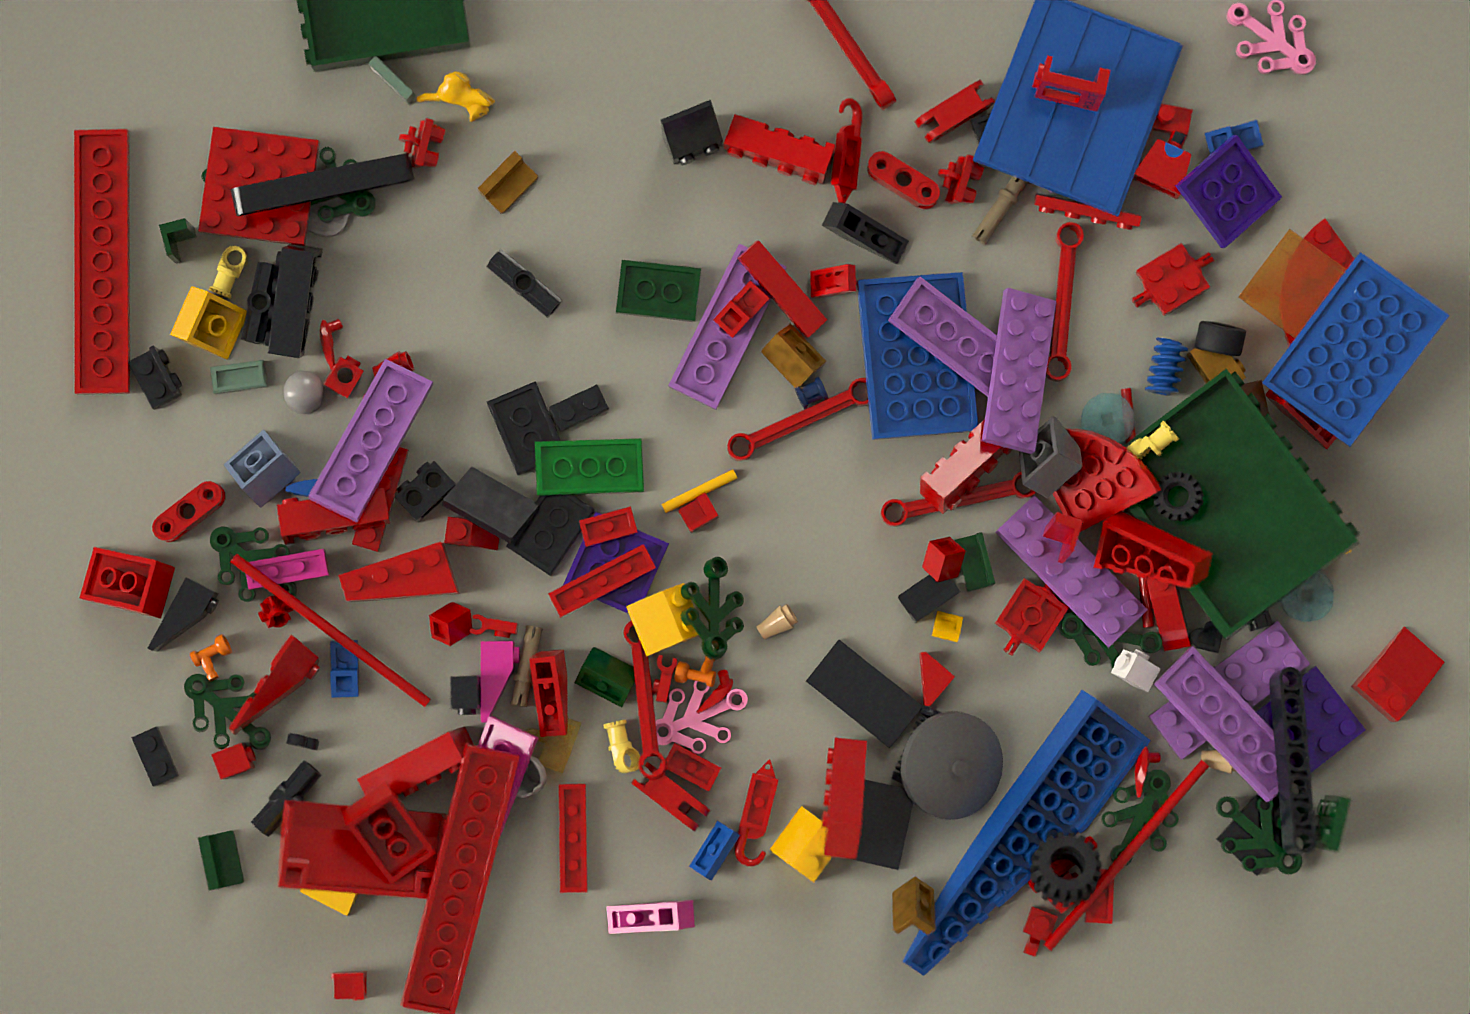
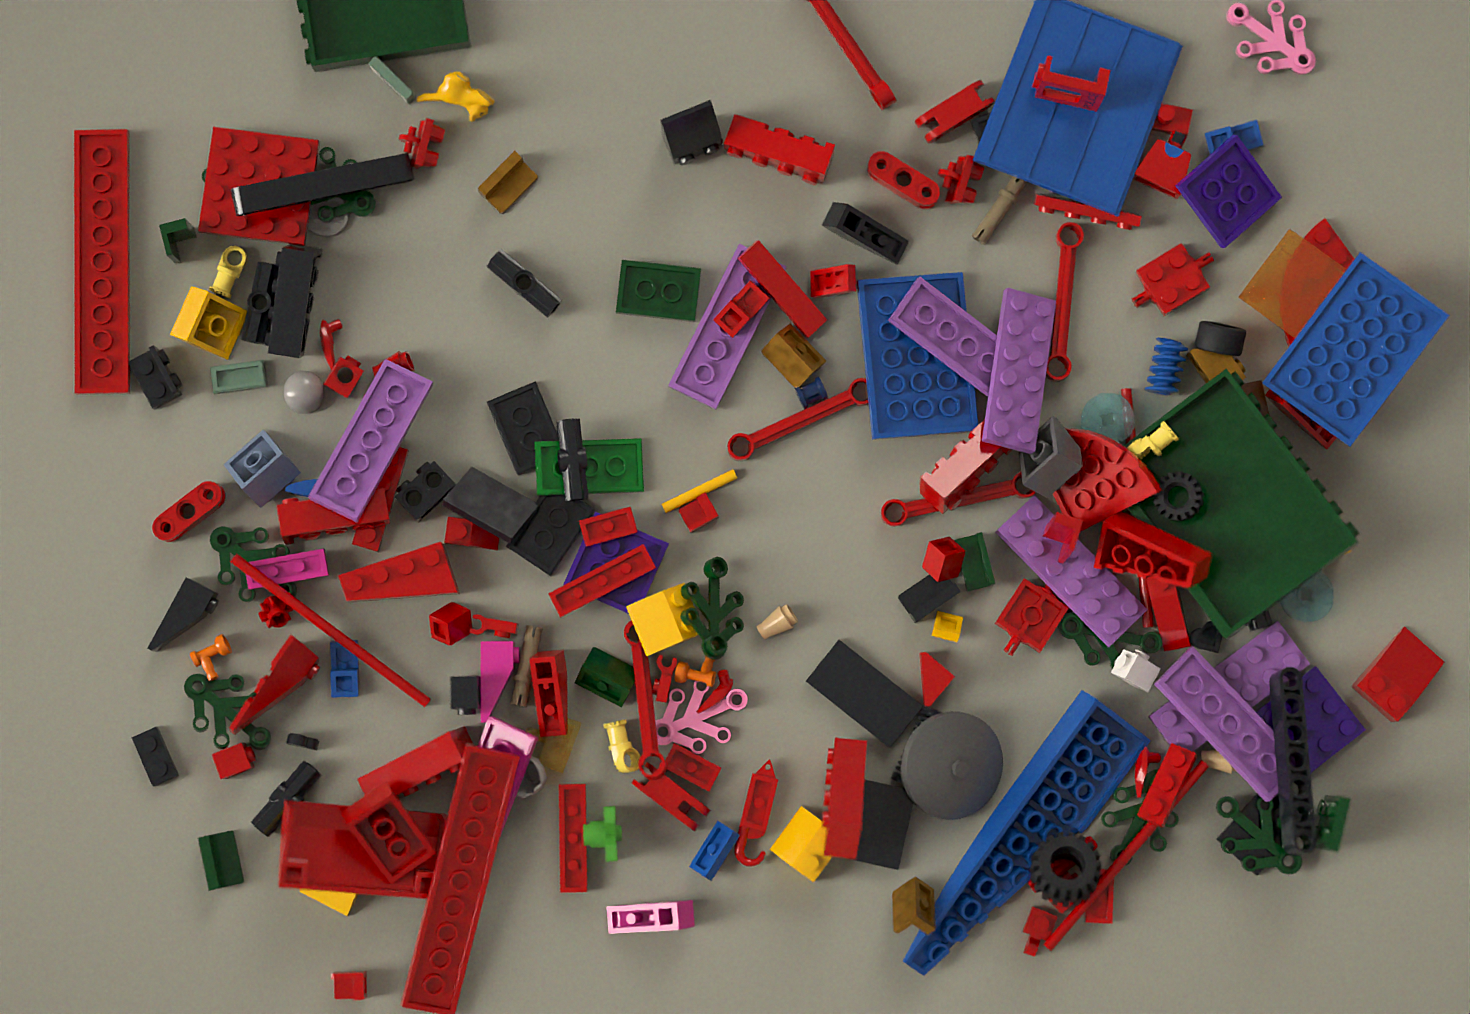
(127, 582): red slope -> none
(572, 460): none -> black piece
(579, 407): black plate -> none
(604, 833): none -> bright green plant
(847, 153): red plate -> none
(1167, 785): none -> red plate

